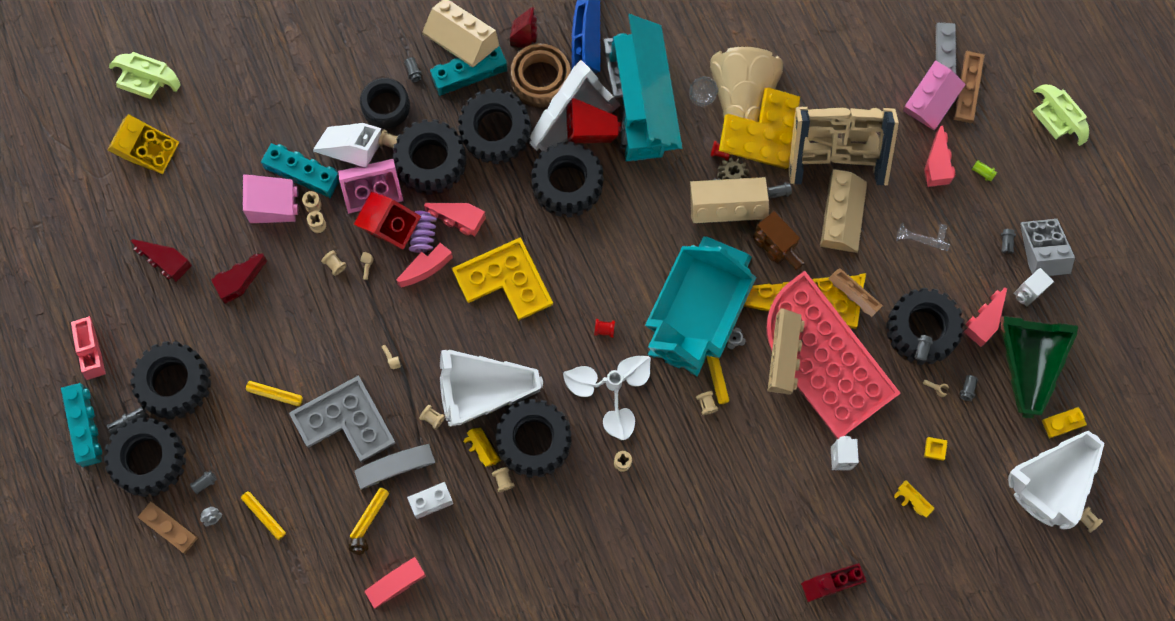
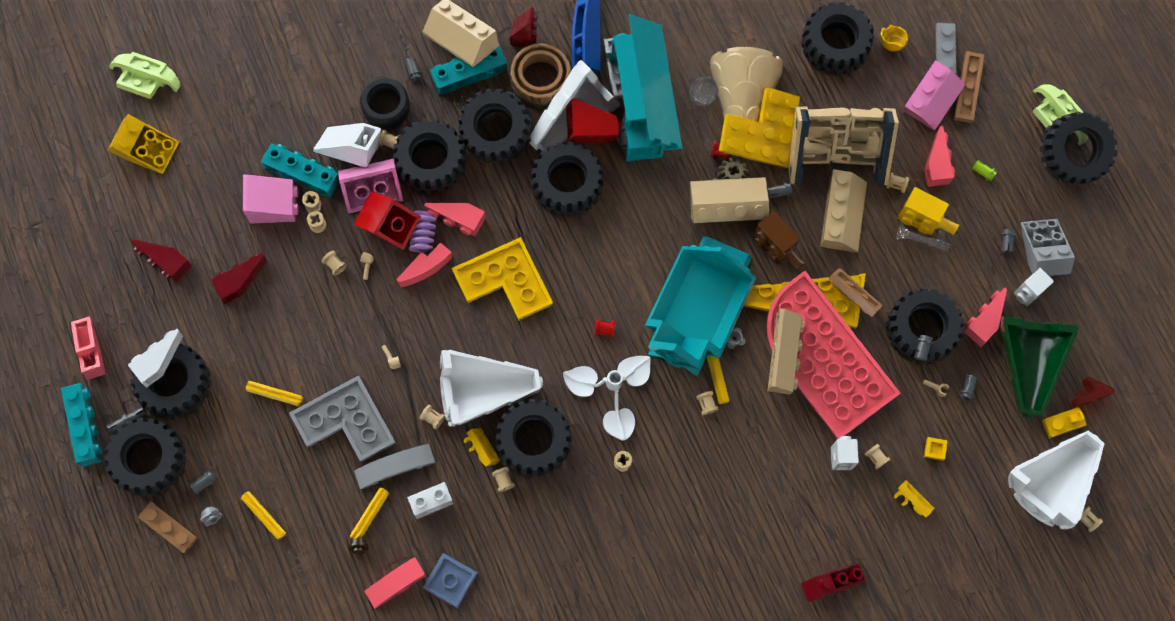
(155, 360): none -> white slope
(450, 580): none -> sand blue tile
(843, 18): none -> black tyre
(877, 456): none -> tan bush
(893, 38): none -> yellow hair
(897, 182): none -> tan bush
(926, 213): none -> yellow brick
(1094, 391): none -> clear red slope
(1102, 148): none -> black tyre

